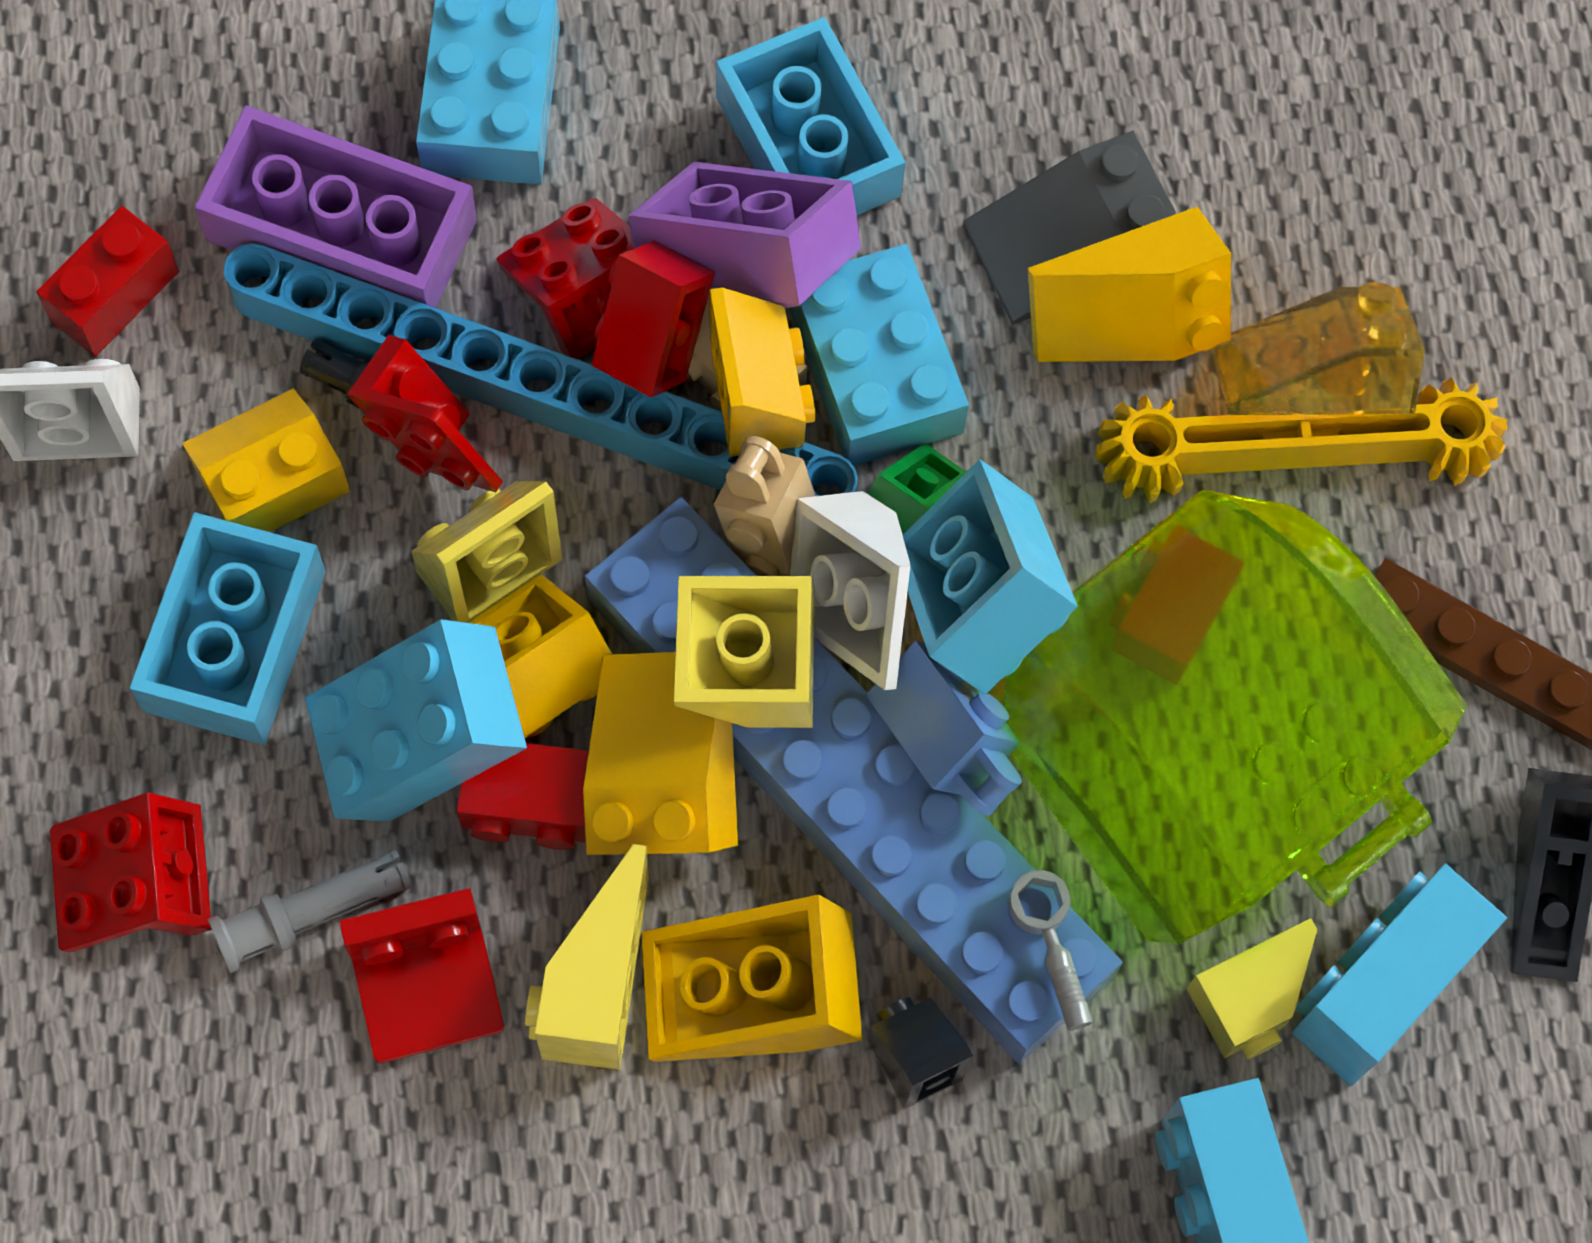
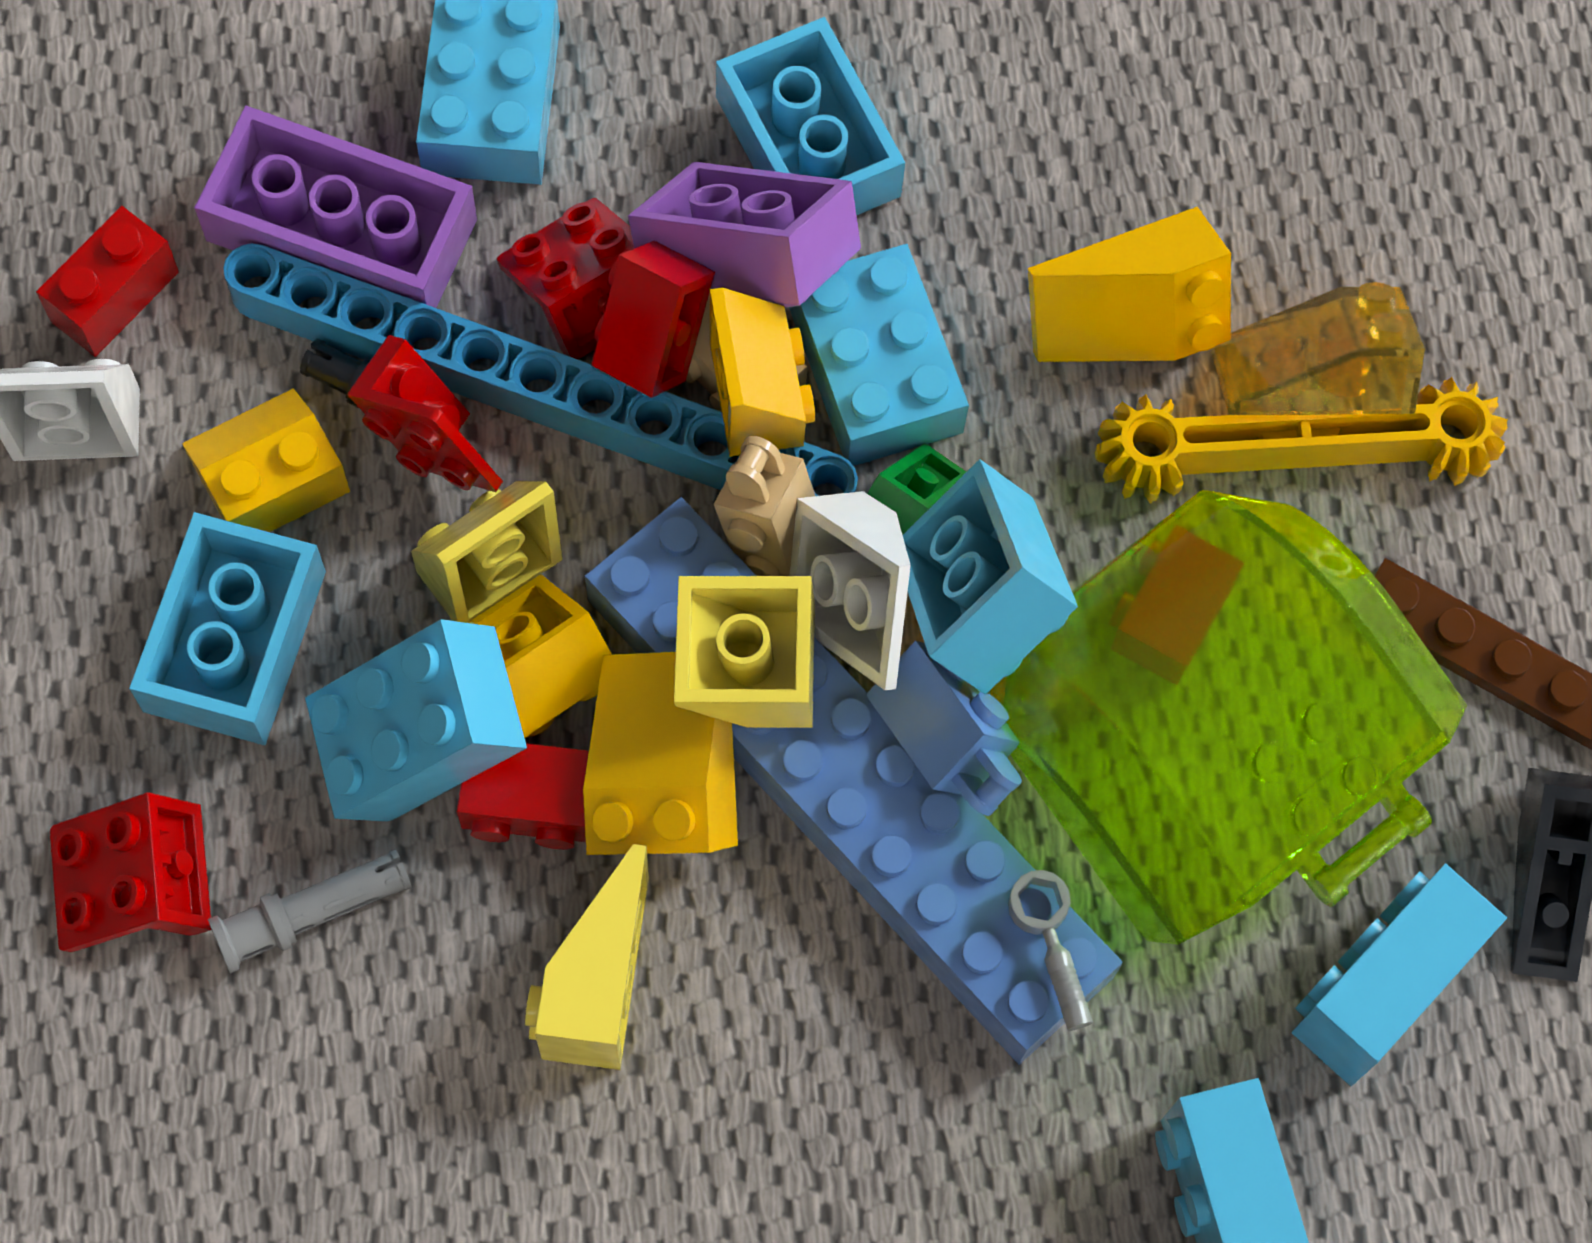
(423, 976): red bracket -> none
(752, 982): yellow slope -> none
(918, 1049): black slope -> none
(1063, 210): dark grey slope -> none
(1254, 992): light yellow slope -> none

